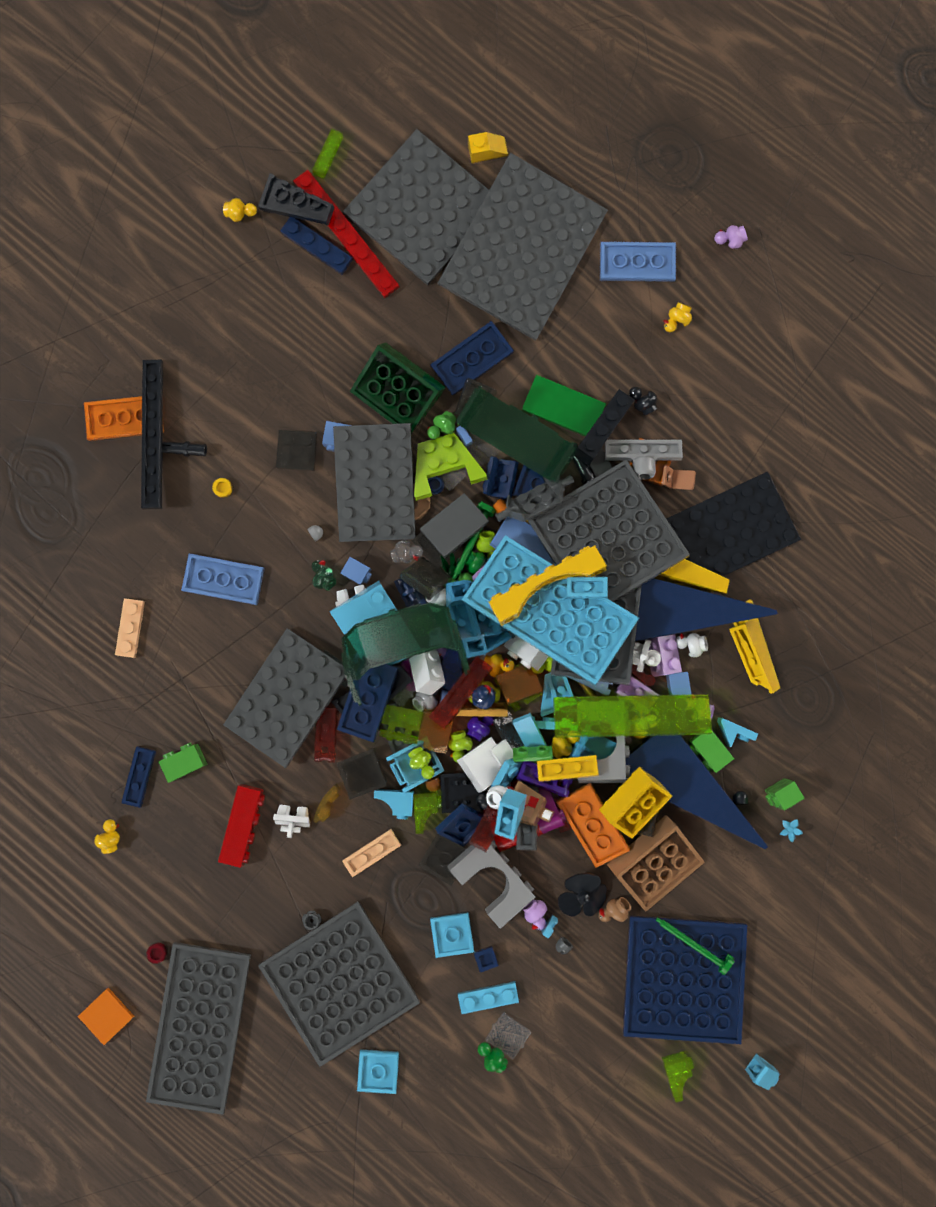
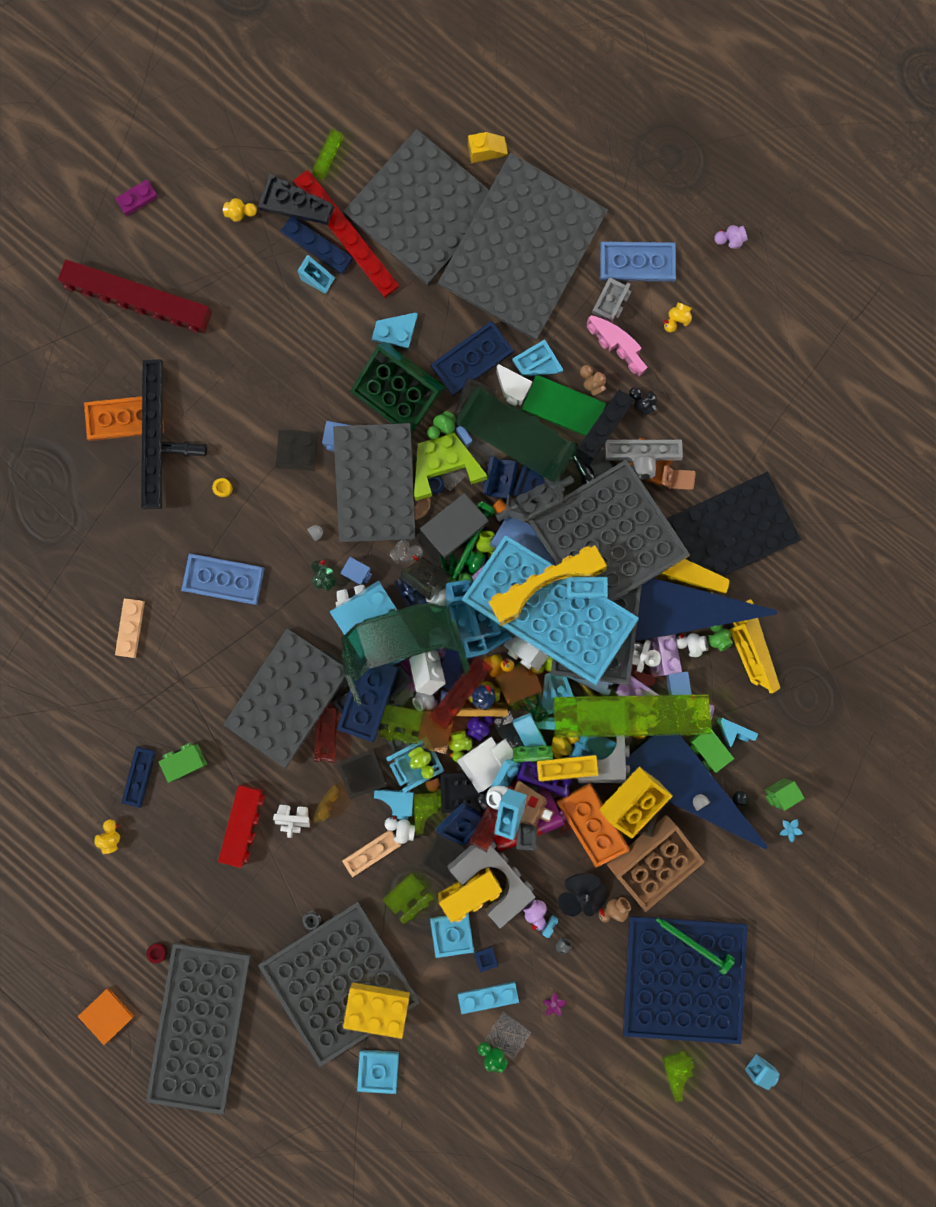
(134, 296): none -> dark red brick
(136, 197): none -> magenta plate
(315, 275): none -> medium azure slope
(376, 1010): none -> yellow brick
(396, 330): none -> medium azure wing
(403, 894): none -> clear neon green plate
(404, 829): none -> white animal
(461, 899): none -> yellow brick
(513, 385): none -> white slope
(537, 361): none -> medium azure wing
(539, 713): none -> dark green piece
(554, 1005): none -> magenta plant
(593, 383): none -> medium nougat animal
(611, 298): none -> light grey bracket
(613, 337): none -> bright pink slope
(700, 801): none -> light grey hinge
(721, 638): none -> bright green animal

